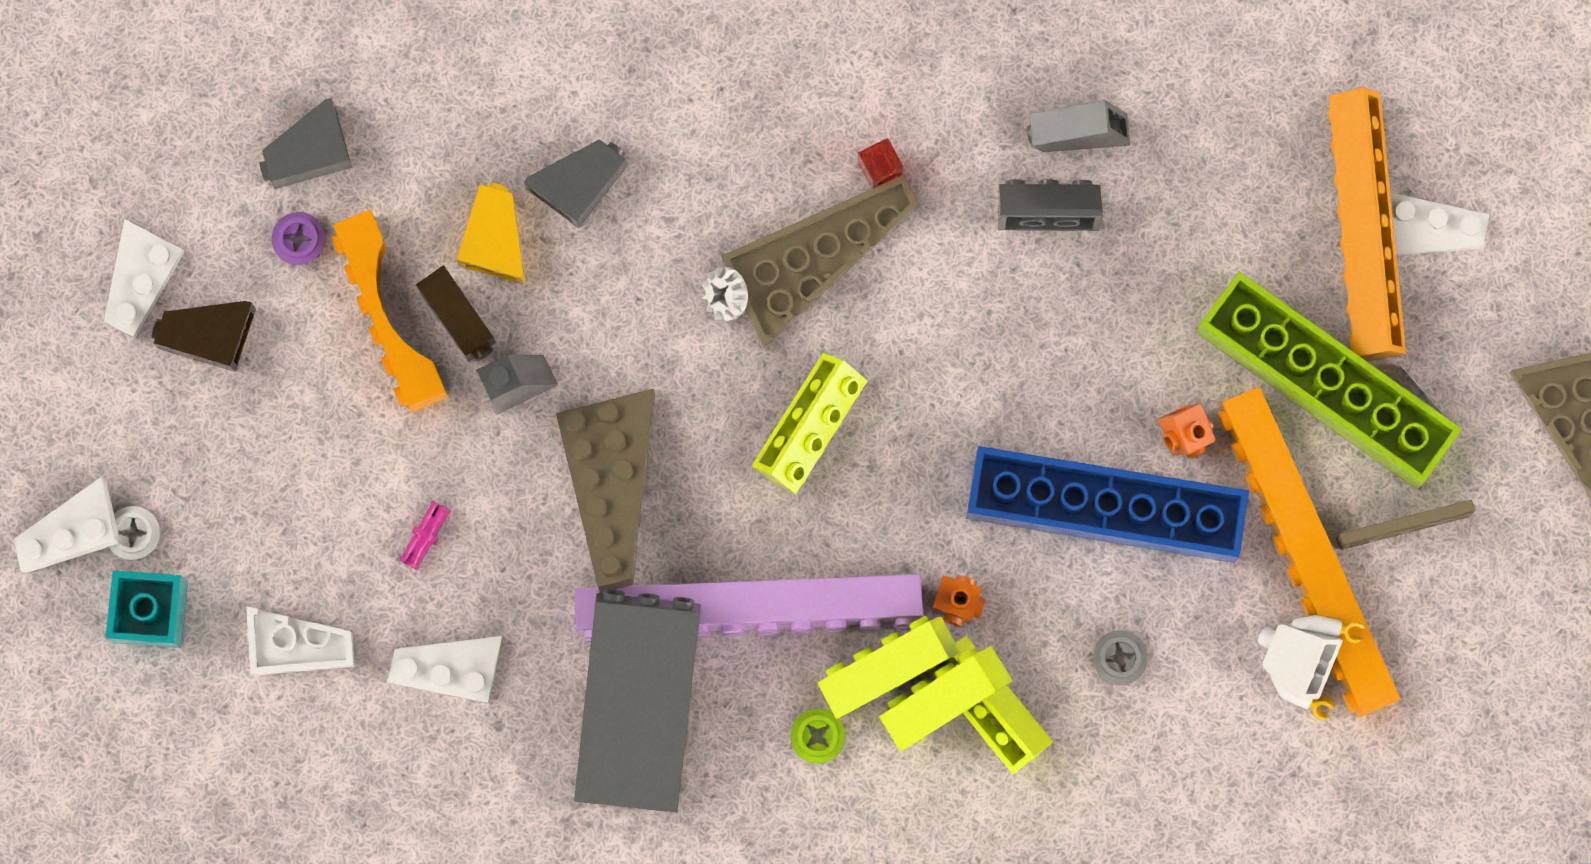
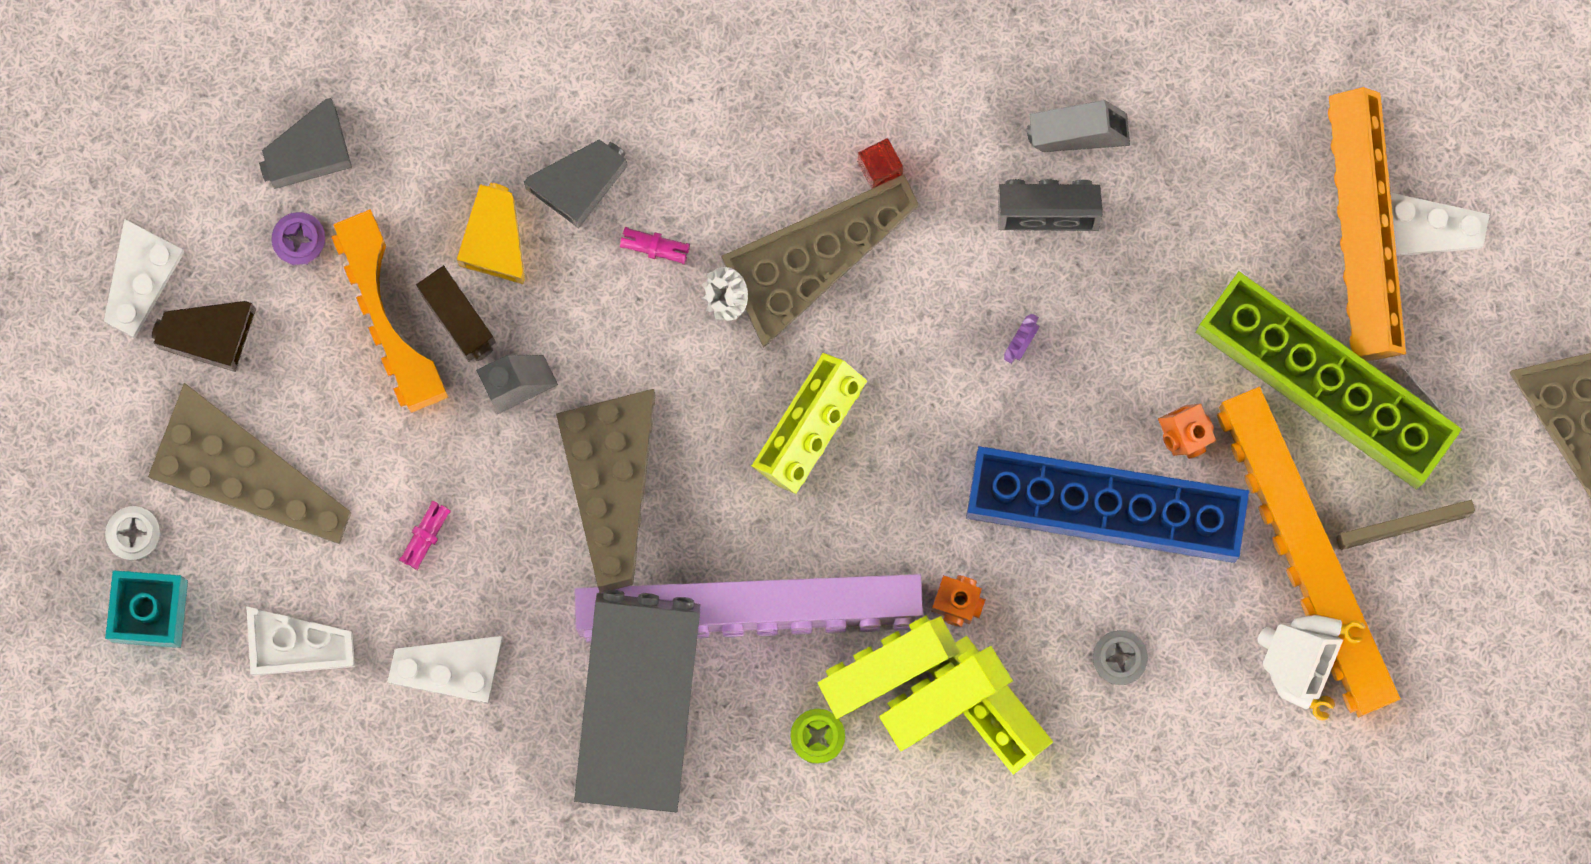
(70, 531): white wing -> none
(225, 463): none -> dark tan wing
(654, 245): none -> dark pink pin
(1022, 339): none -> medium lavender gear

